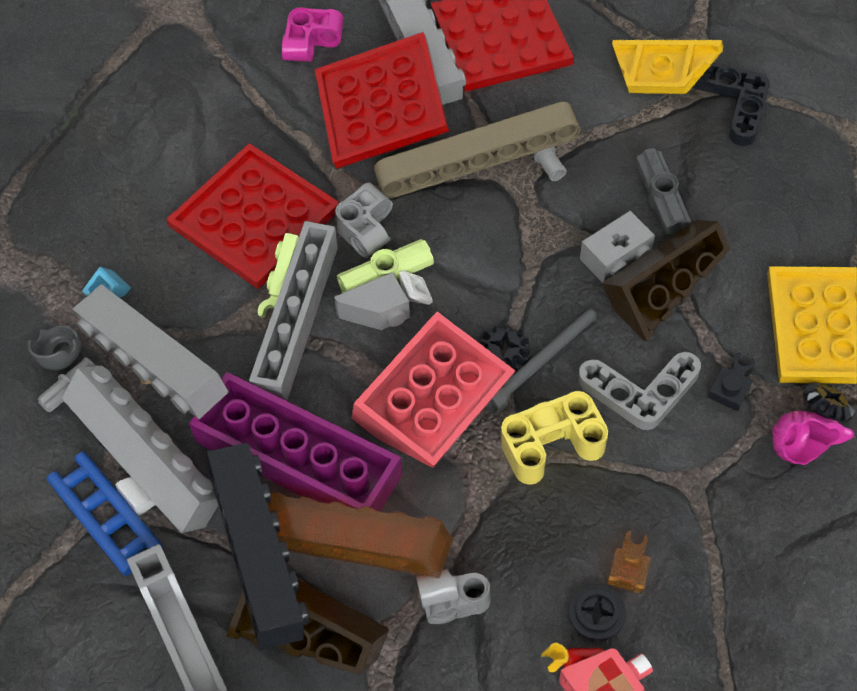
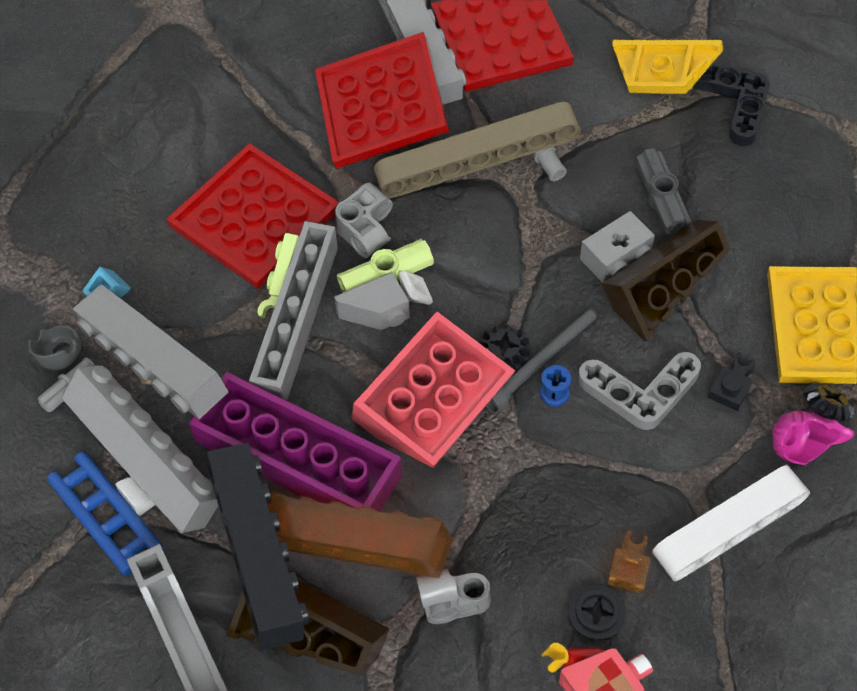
(310, 29): dark pink piece -> none
(548, 423): light yellow beam -> none
(553, 385): none -> blue bush
(730, 522): none -> white beam

